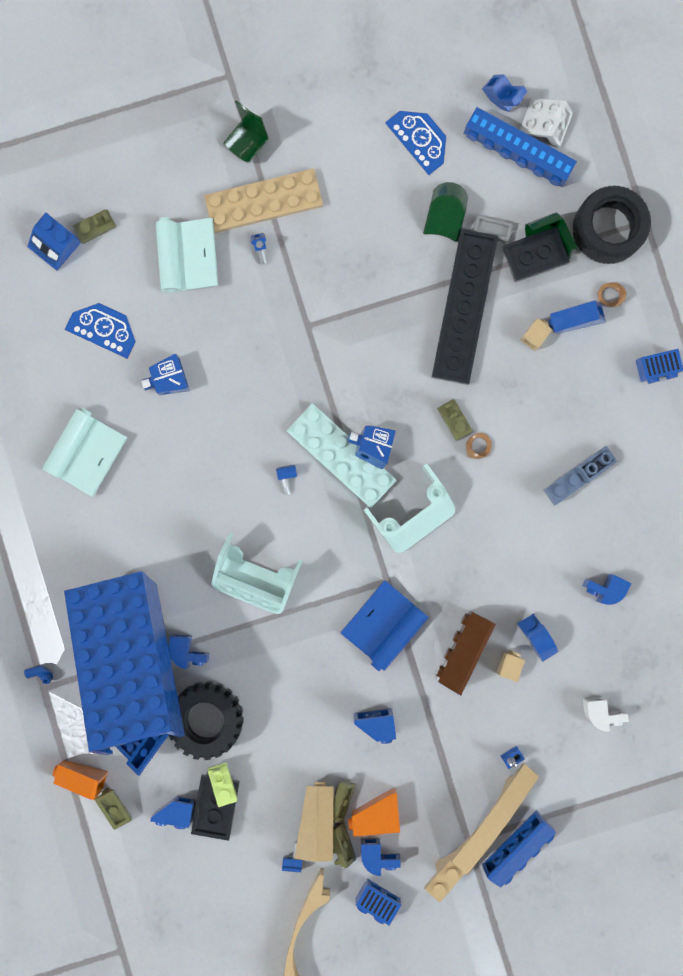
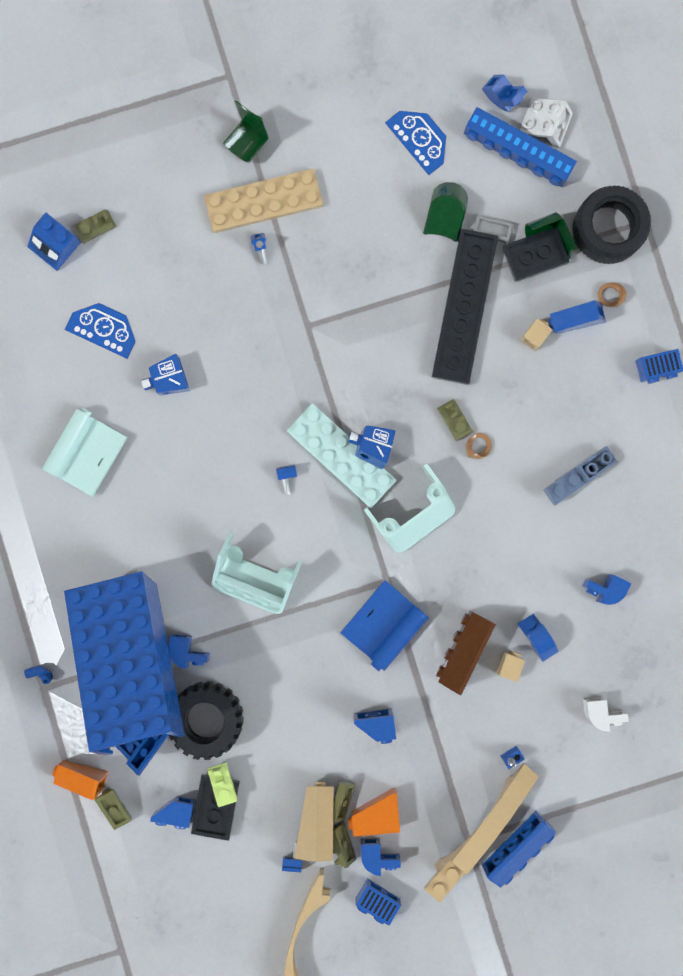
(183, 252): light aqua door -> none

